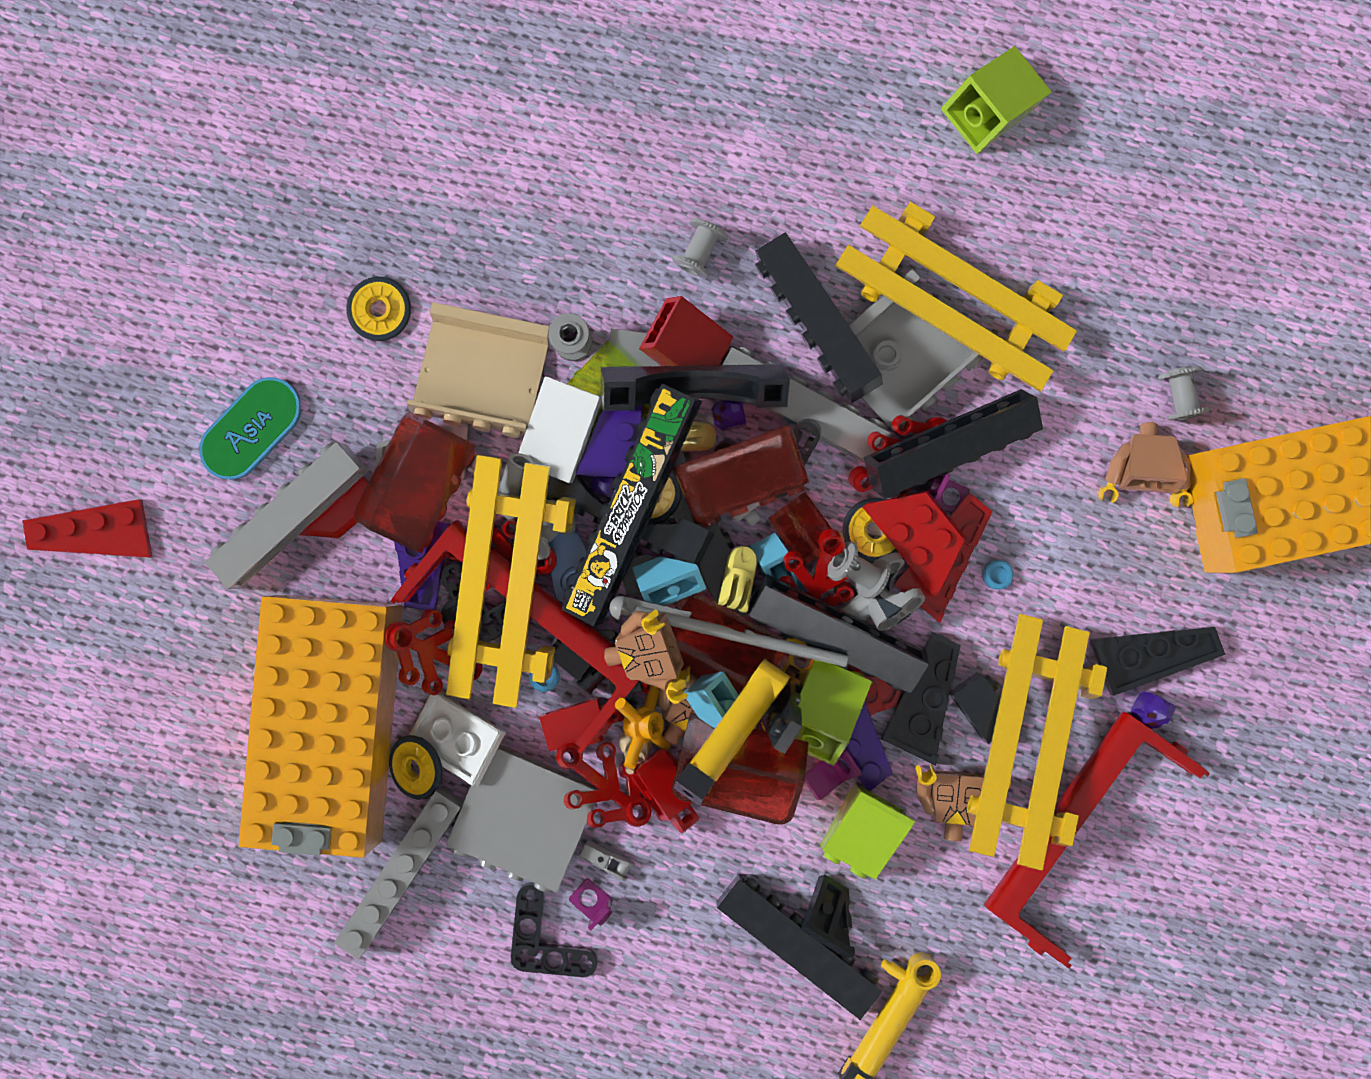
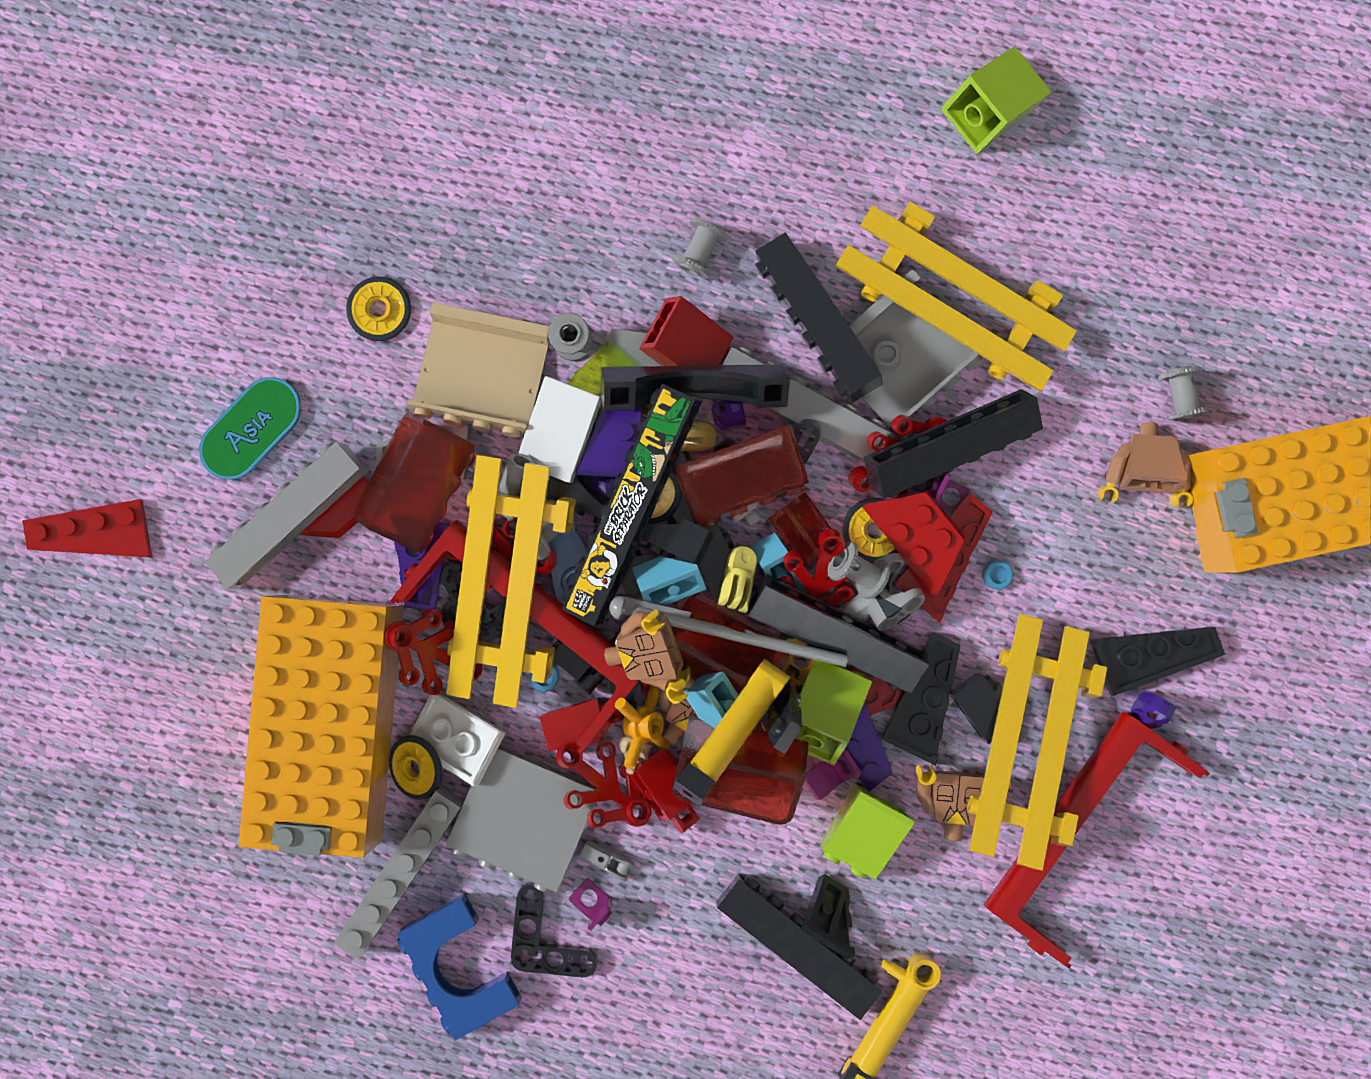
(460, 1008): none -> blue arch

